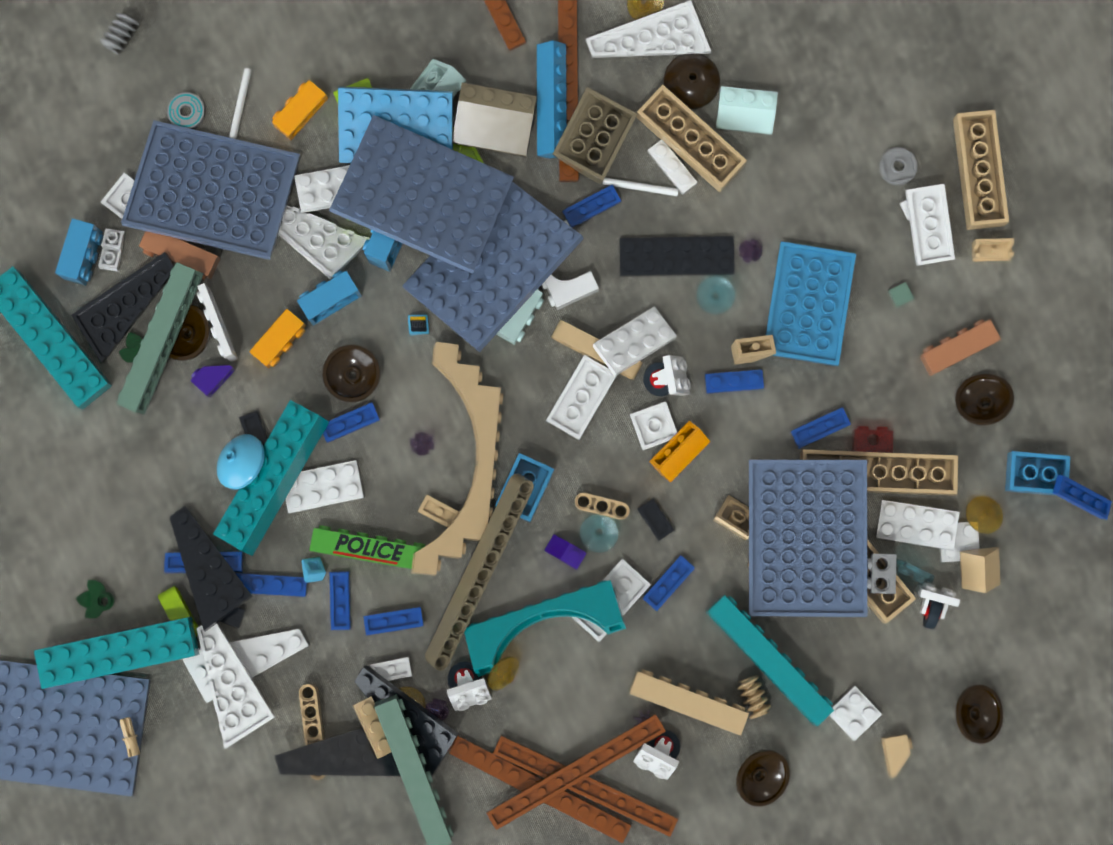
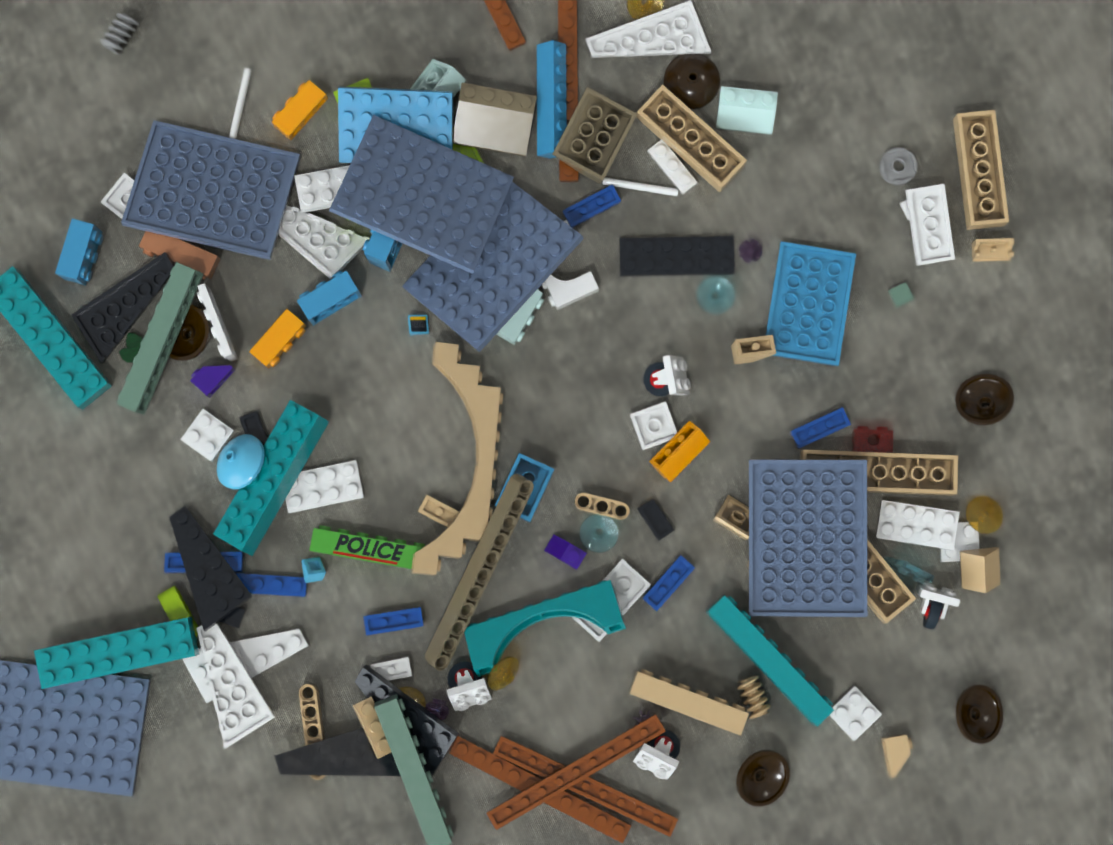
(93, 599): dark green plate -> none
(112, 249): white slope -> none
(129, 737): tan axle -> none
(181, 101): light grey tile -> none
(207, 435): none -> white plate
(340, 365): dark brown dish -> none
(340, 601): blue tile -> none
(351, 422): blue plate -> none
(421, 443): clear purple gear -> none
(581, 397): white plate -> none
(583, 343): tan beam -> none
(634, 341): white plate -> none
(734, 381): blue plate -> none
(888, 574): light grey brick -> none
(957, 349): nougat brick -> none
(1034, 472): dark azure brick -> none
(1082, 497): blue plate -> none

